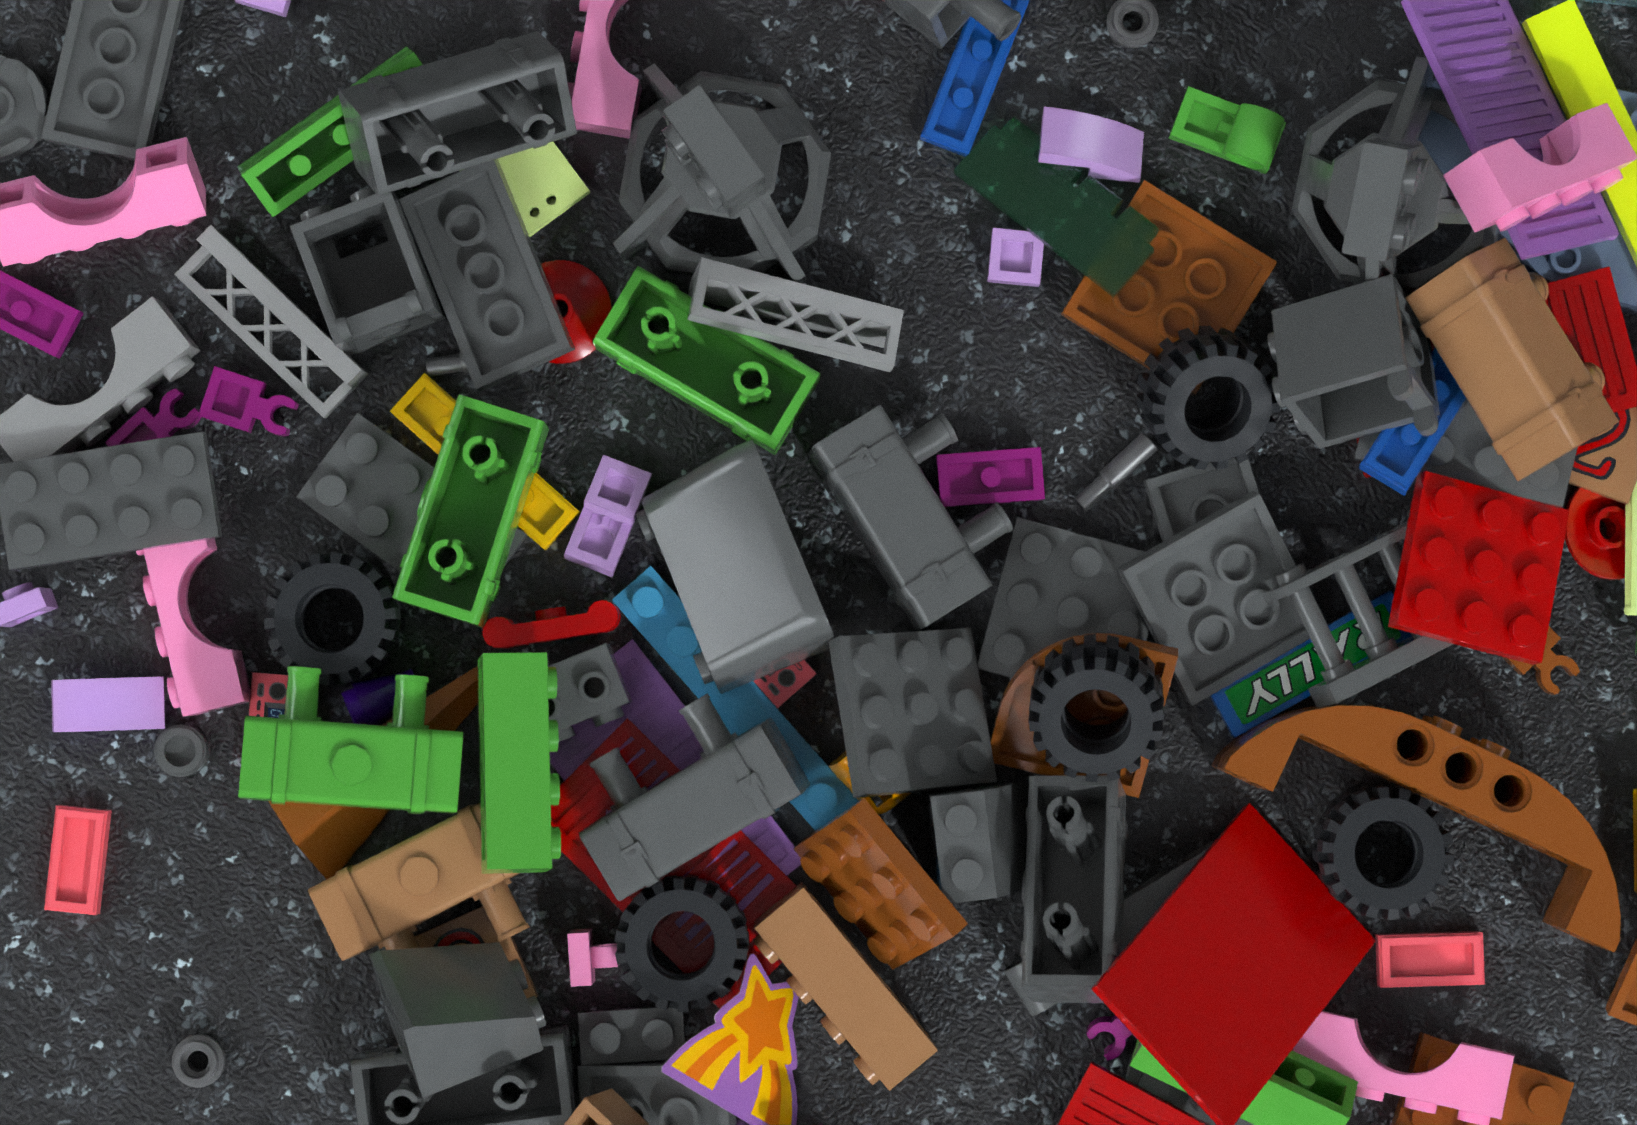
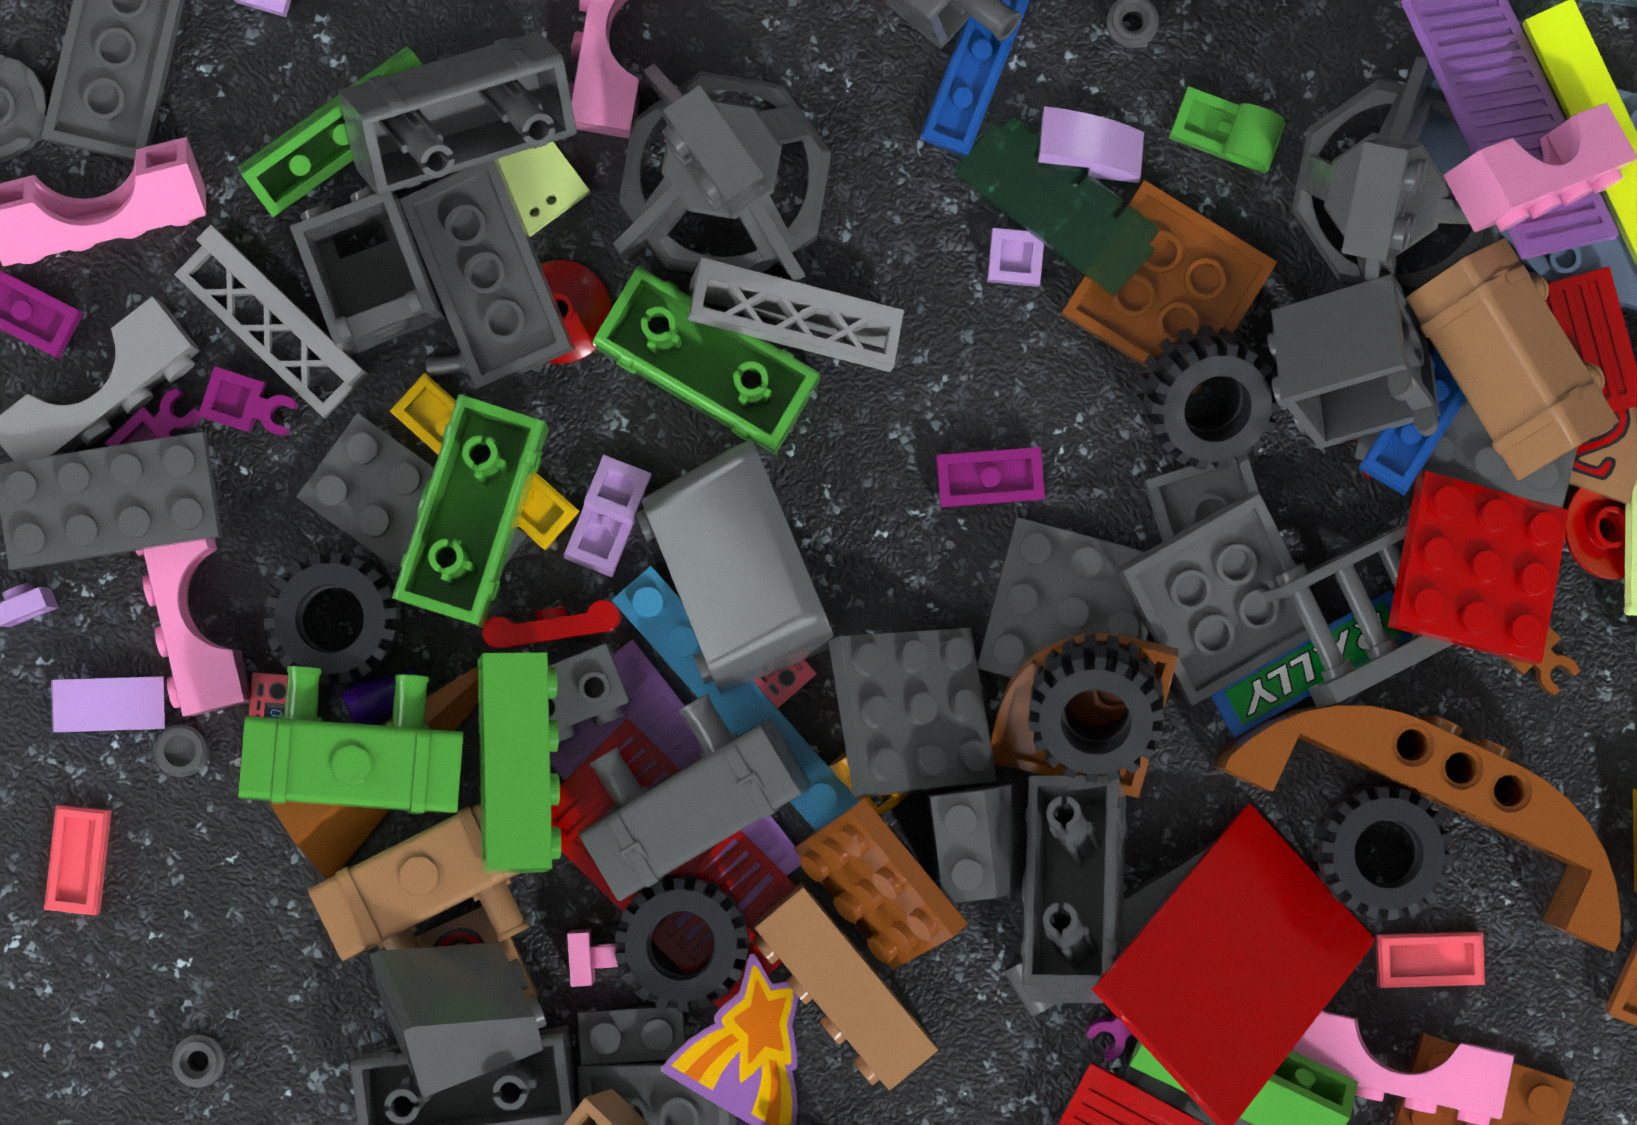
(900, 515): dark grey piece -> none
(1117, 471): flat silver pin -> none

